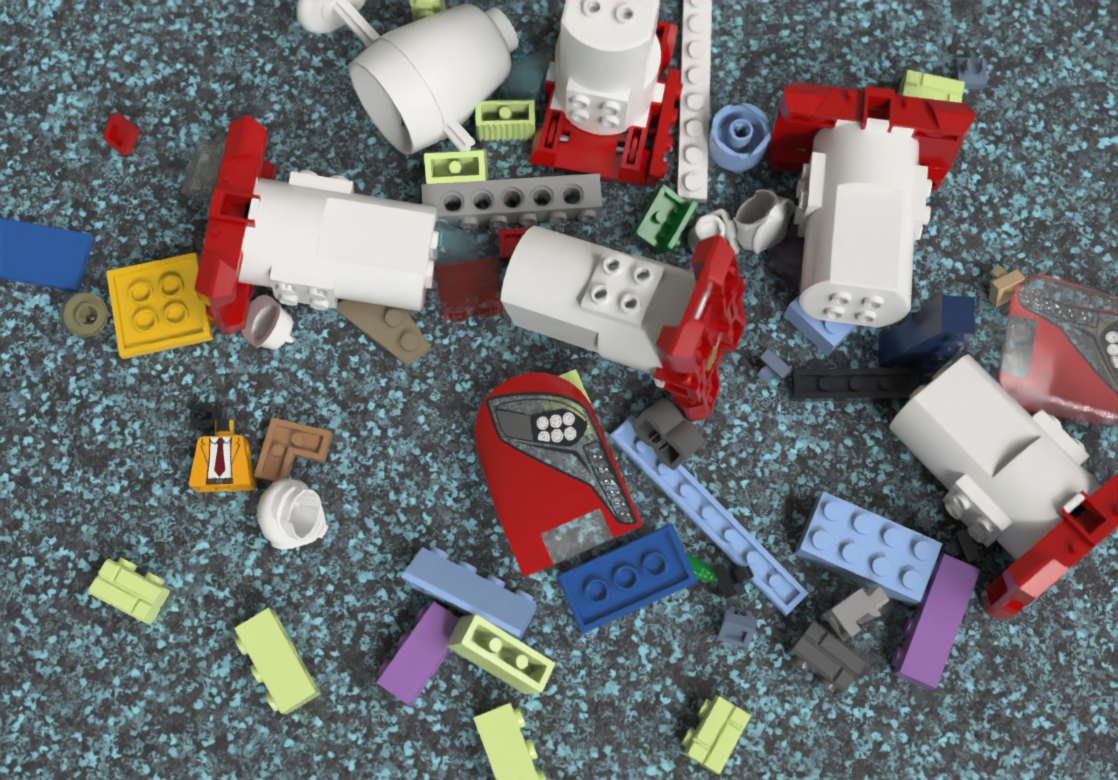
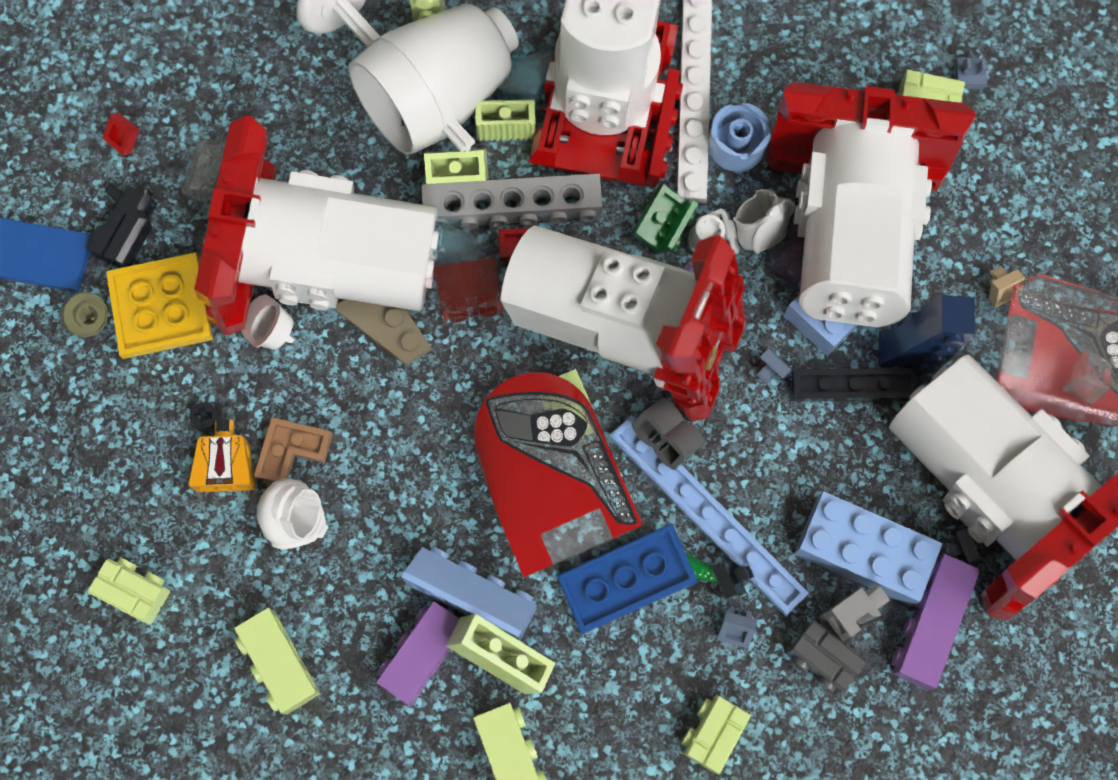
(125, 229): none -> black piece
(1089, 377): none -> clear slope

